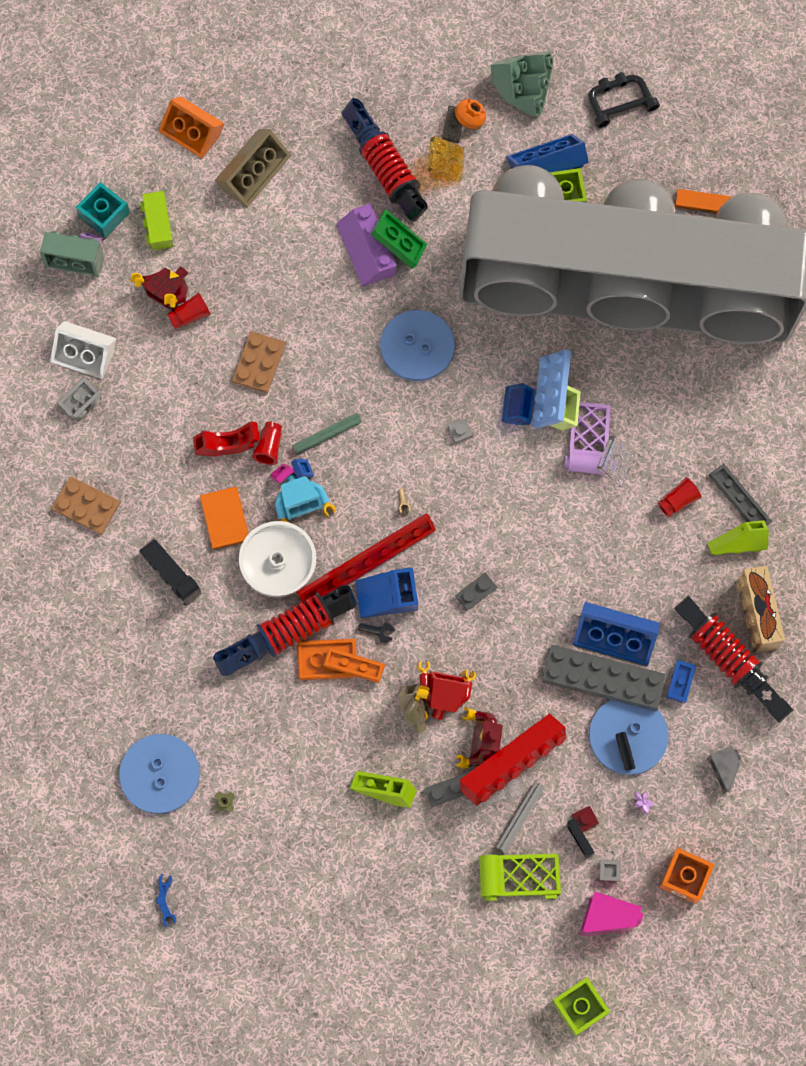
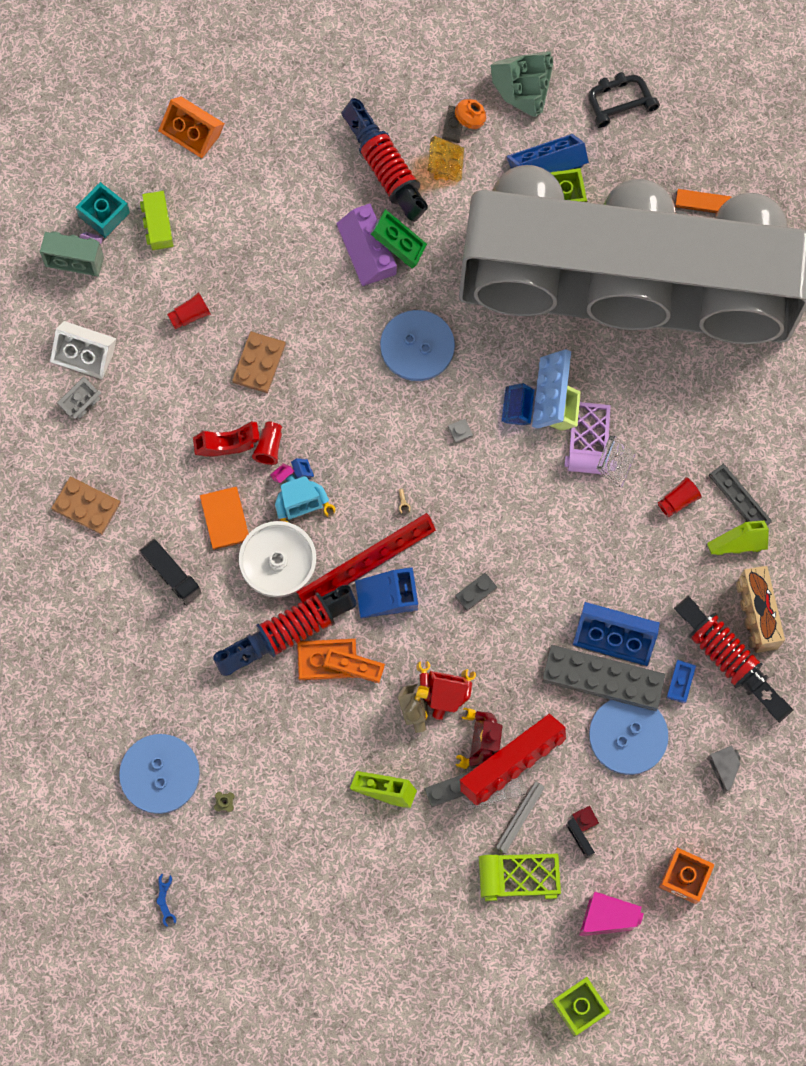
(164, 286): dark red torso -> none
(253, 167): dark tan slope -> none
(327, 433): sand green axle -> none
(378, 631): black bar -> none
(609, 870): light grey plate -> none
(625, 751): black axle -> none
(643, 802): lavender plant -> none

